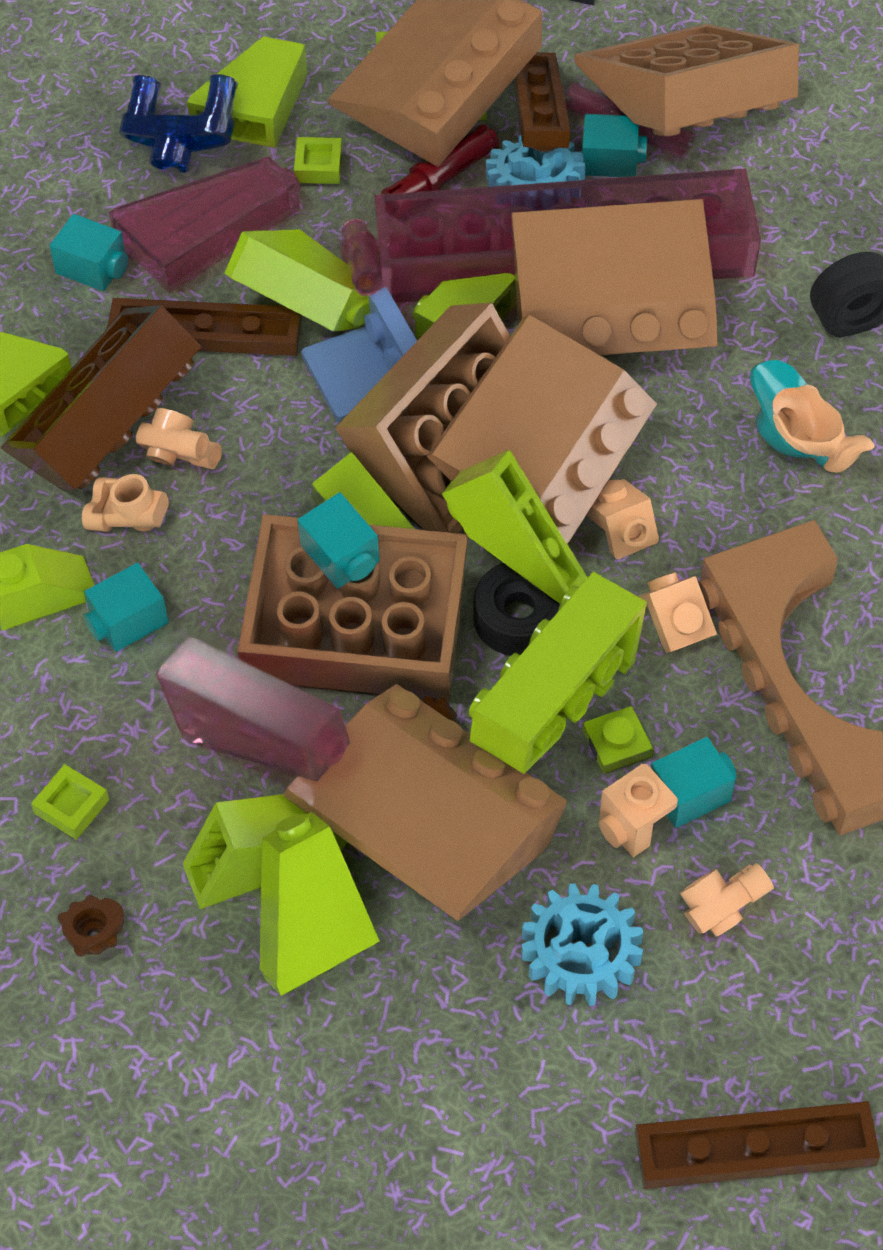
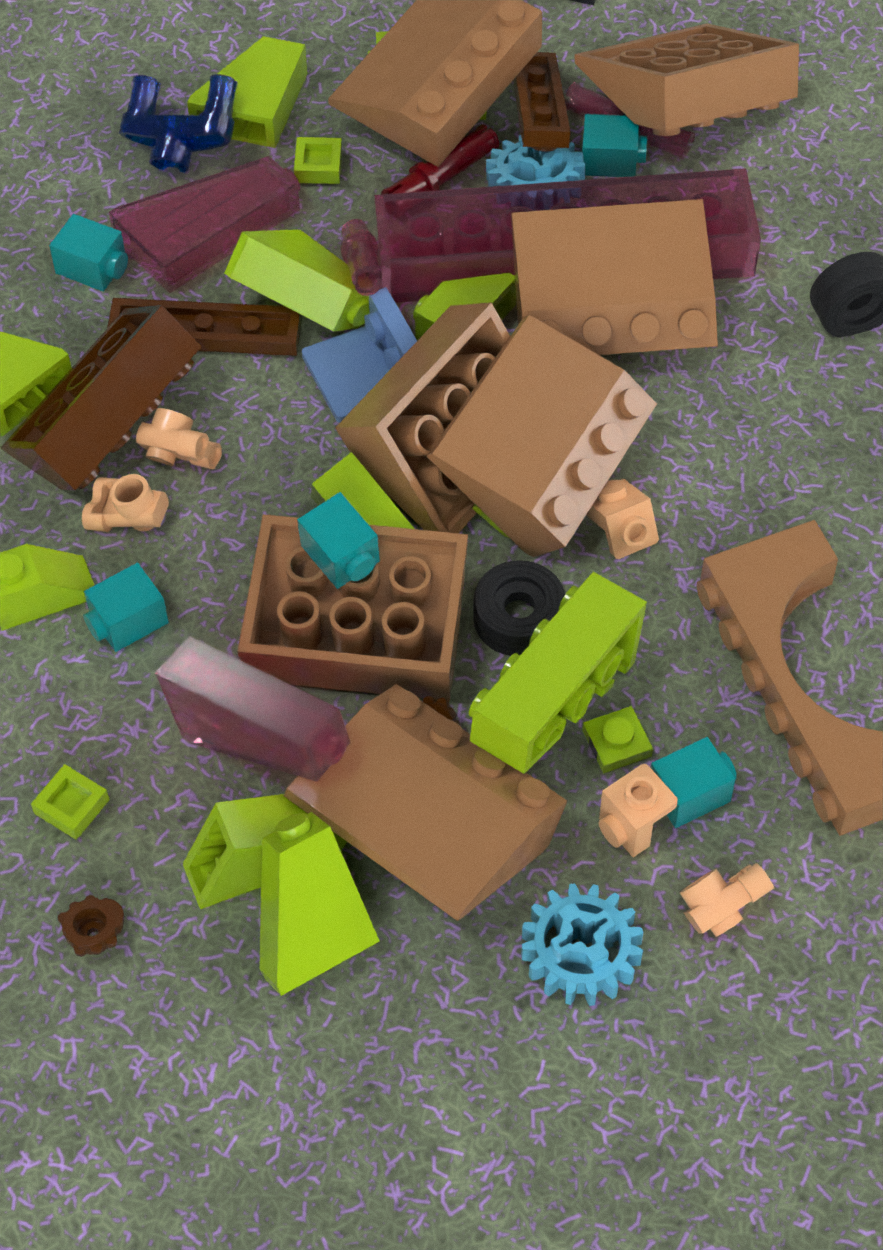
(512, 524): lime slope -> none
(678, 611): light nougat bracket -> none
(756, 1145): reddish brown plate -> none
(800, 421): light nougat hair -> none

